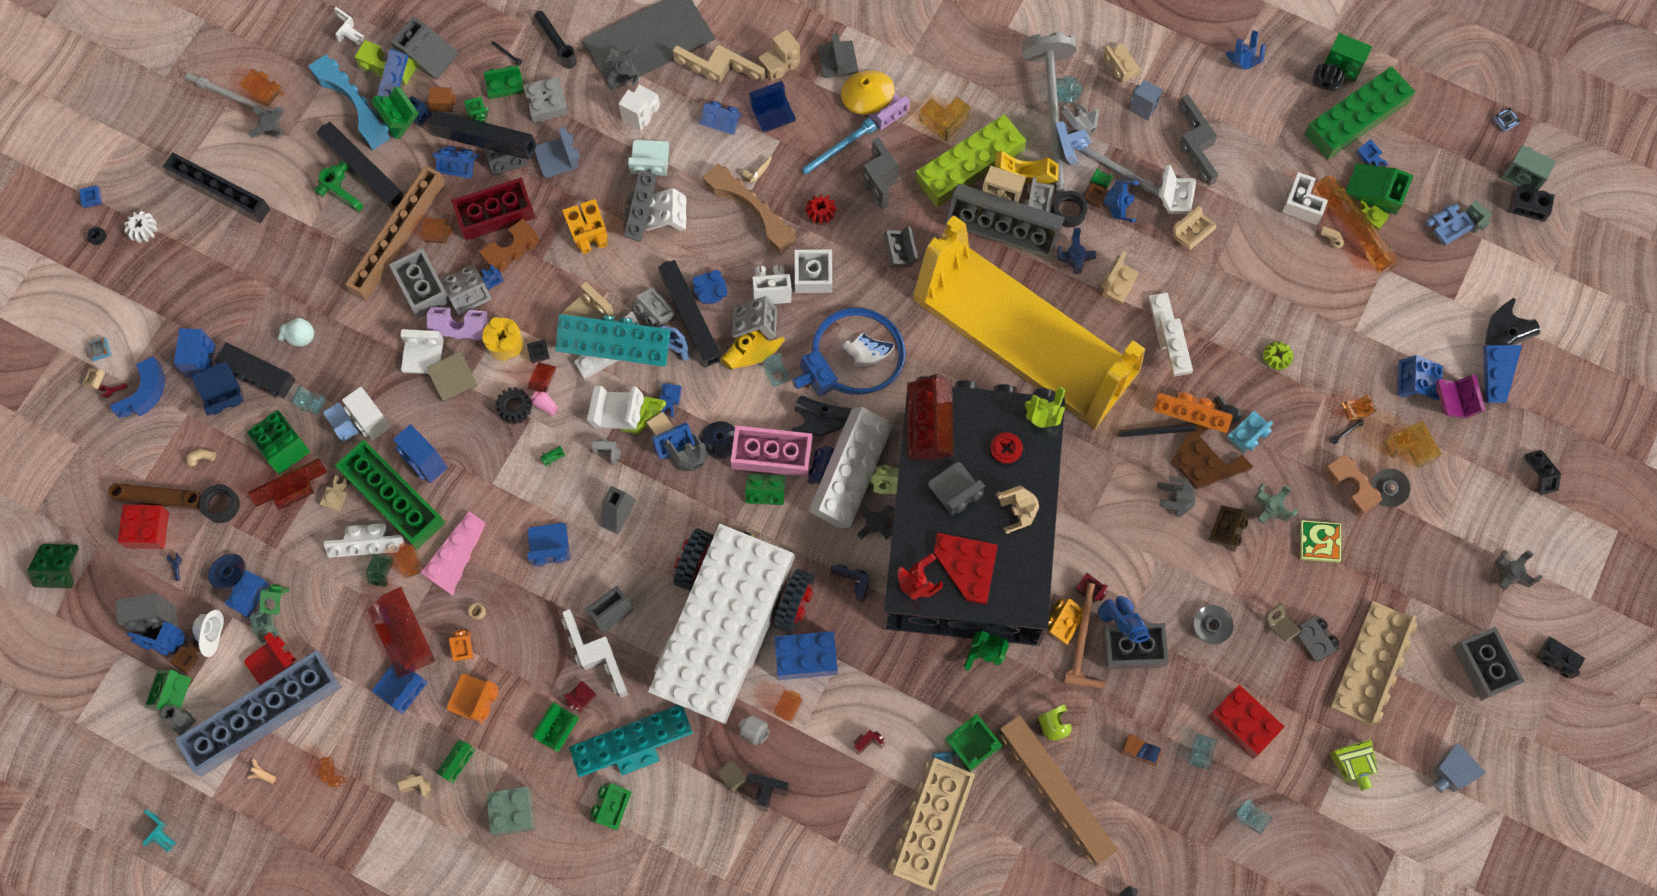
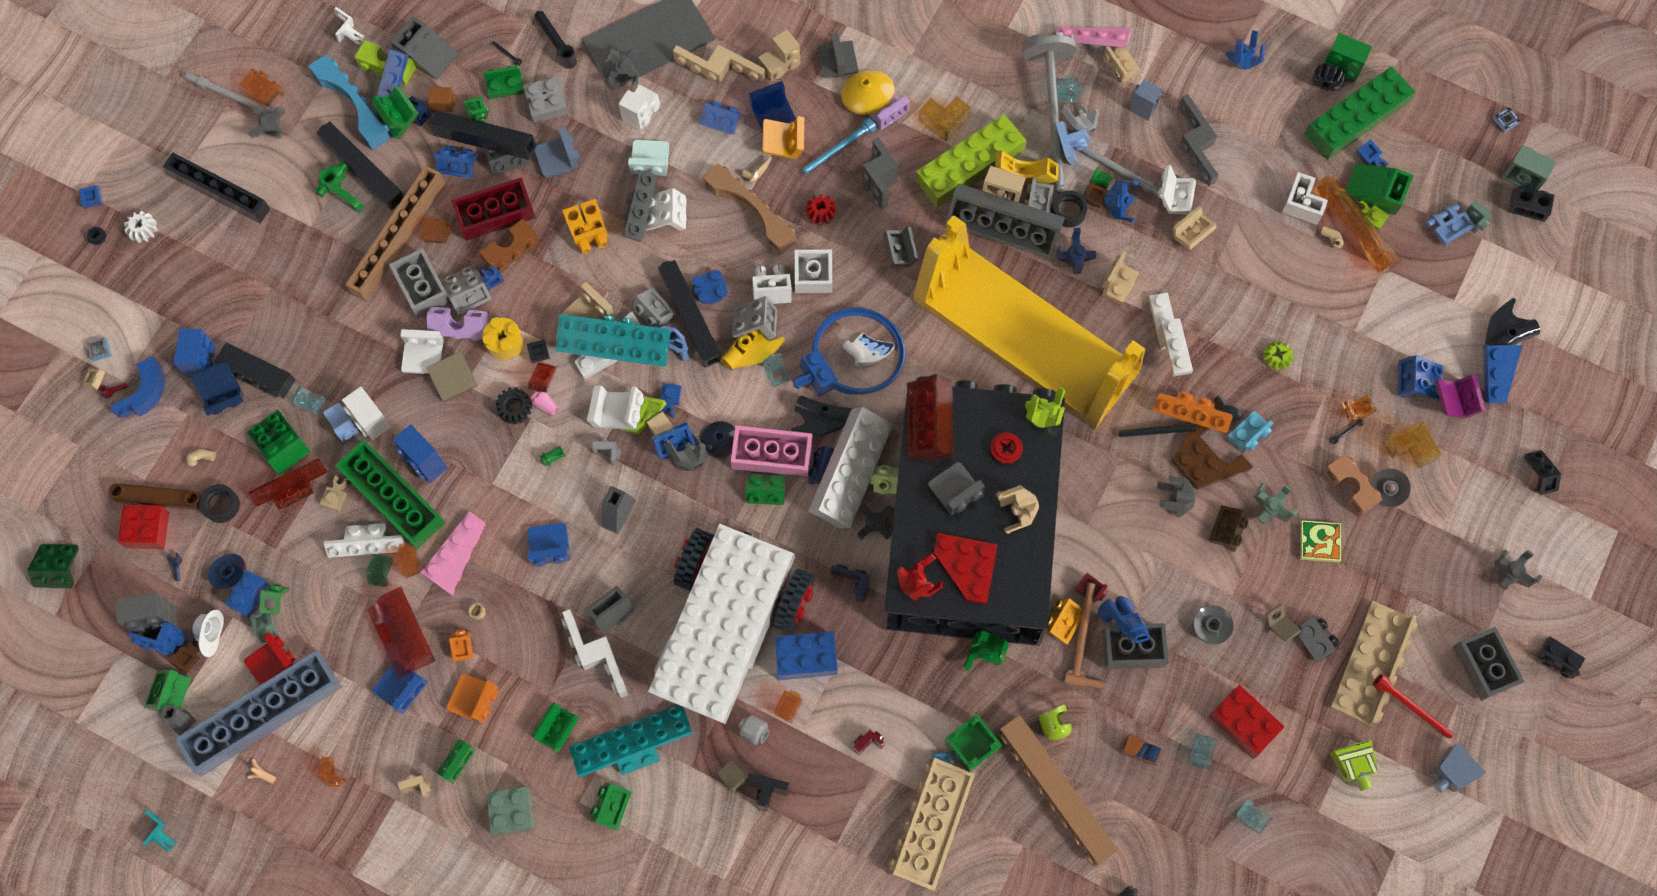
(296, 332): light aqua piece -> none
(580, 697): dark red bracket -> none
(783, 138): none -> light orange bracket
(1098, 35): none -> bright pink wing
(1383, 683): none -> red piece

